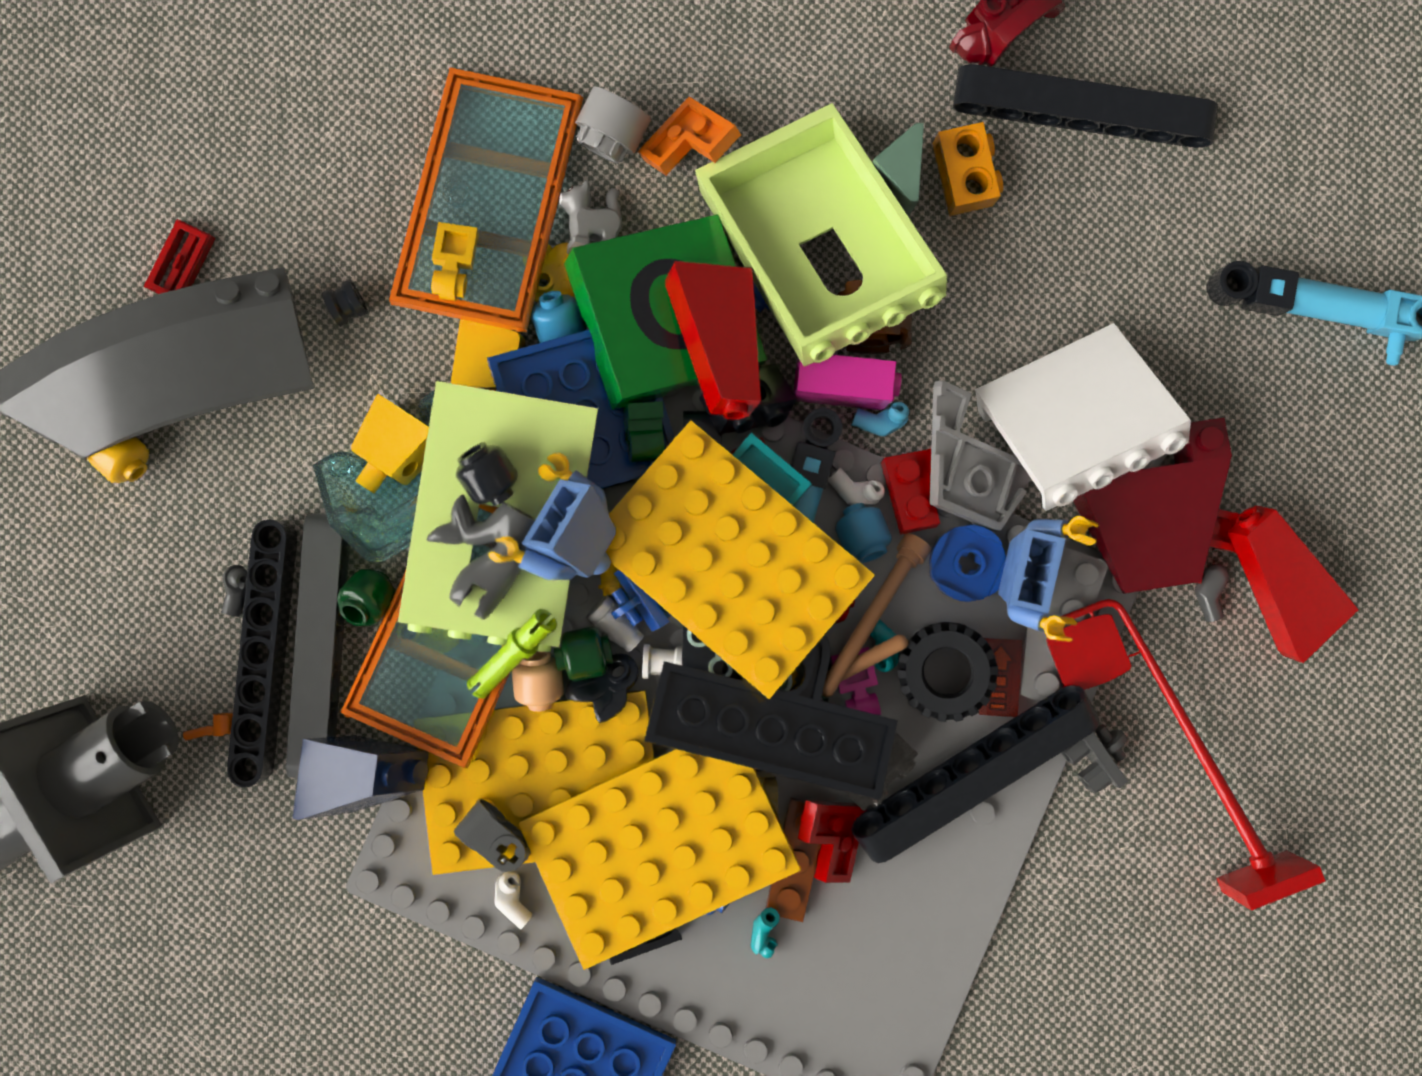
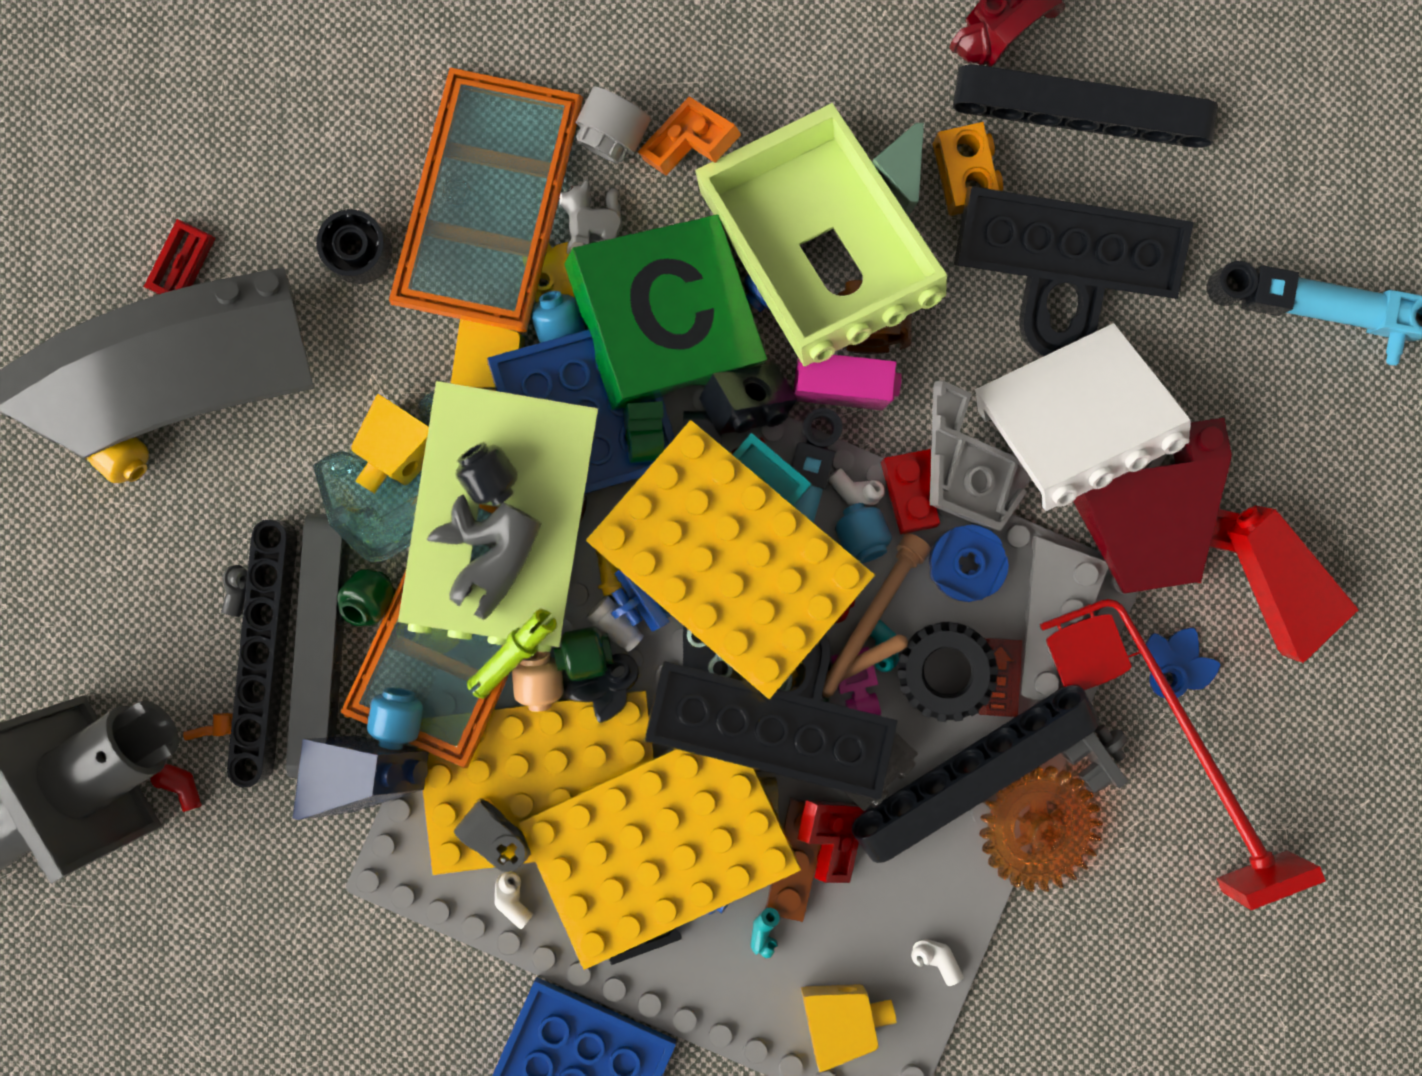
(179, 782): none -> red arm
(339, 232): none -> black piece
(344, 302): black wheel -> none
(395, 717): none -> dark azure head
(452, 250): yellow plate -> none
(569, 531): medium blue torso -> none
(654, 658): white bush -> none
(720, 333): red slope -> none
(843, 1022): none -> yellow torso
(884, 422): medium azure arm -> none
(939, 955): none -> white arm
(1033, 570): medium blue torso -> none
(1054, 844): none -> clear orange gear
(1070, 245): none -> black plate
(1181, 659): none -> blue plate
(1208, 592): dark grey arm -> none

